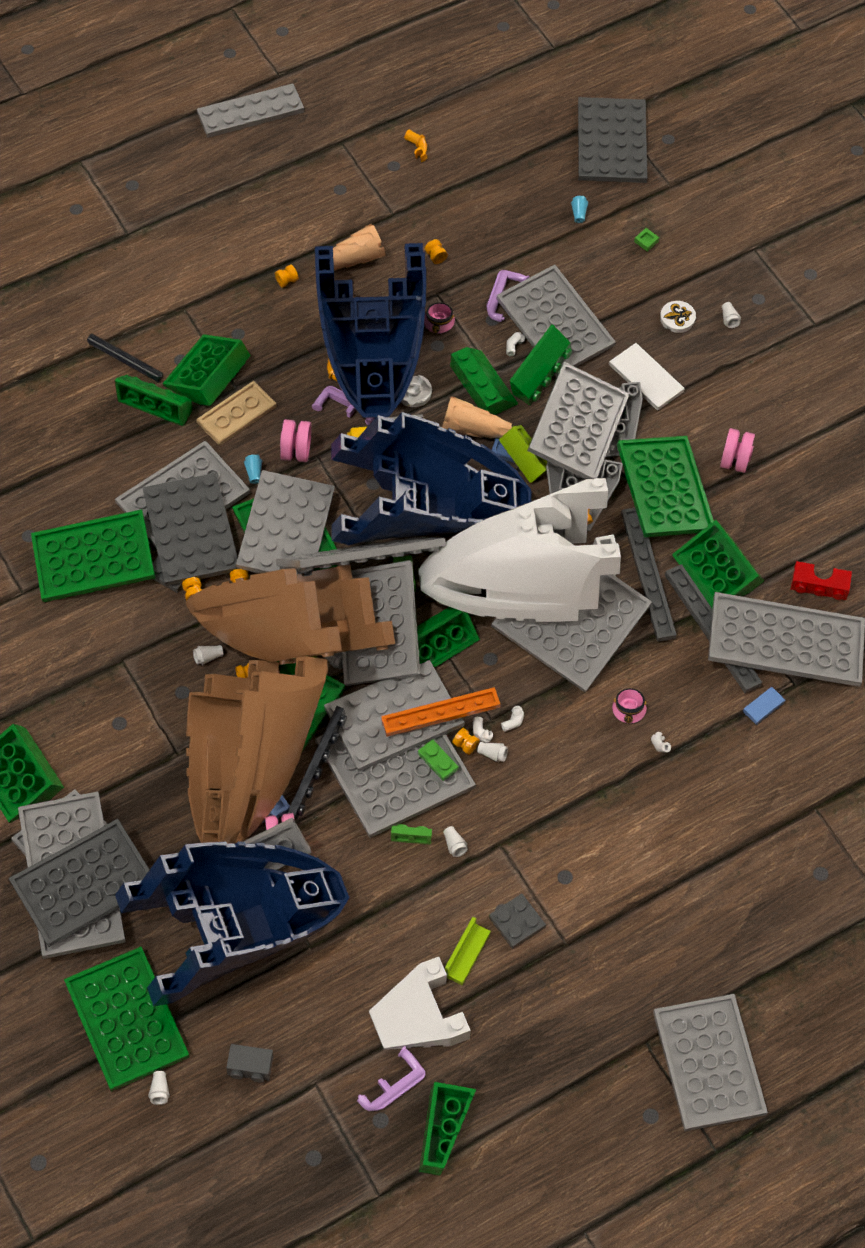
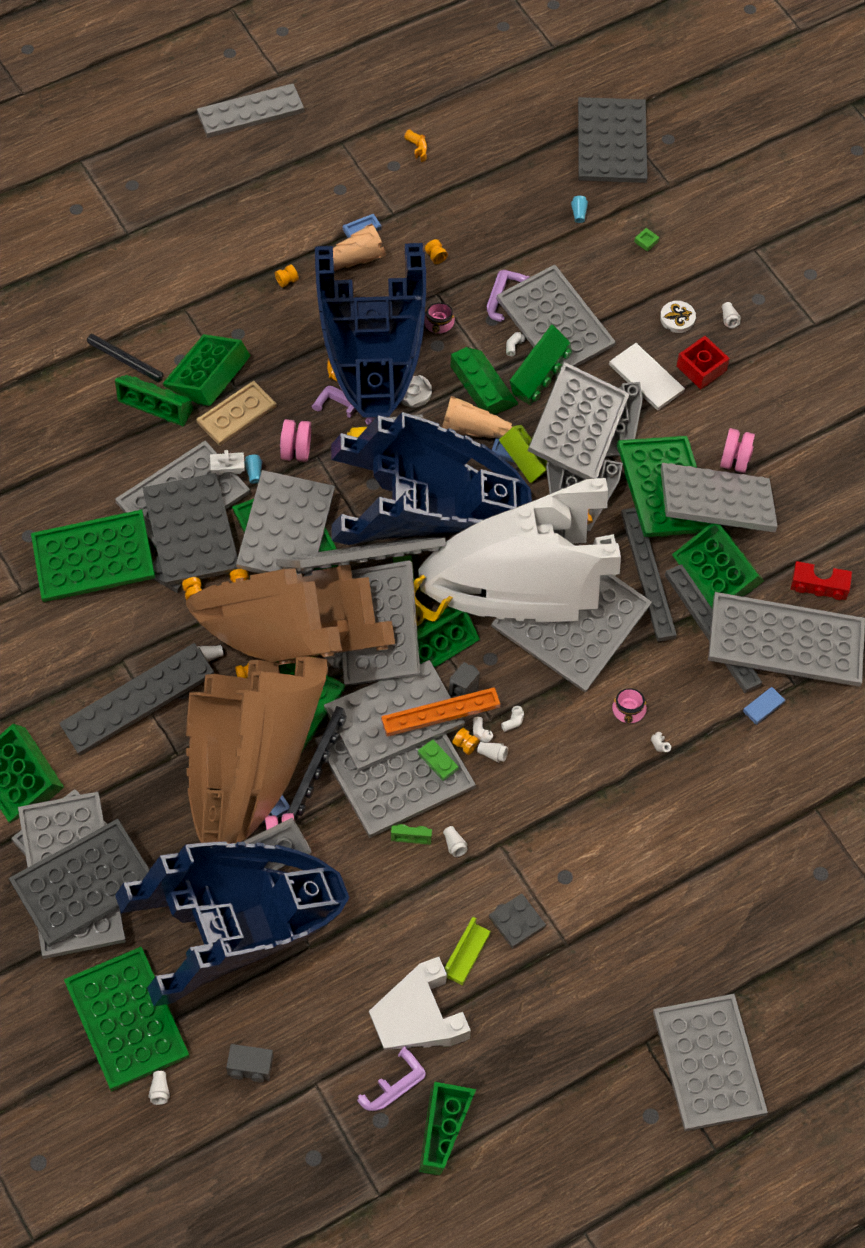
(136, 699): none -> dark grey plate
(227, 463): none -> white hips
(359, 224): none -> medium blue tile
(422, 611): none -> yellow piece
(464, 681): none -> dark grey brick
(702, 362): none -> red brick
(718, 497): none -> light grey plate

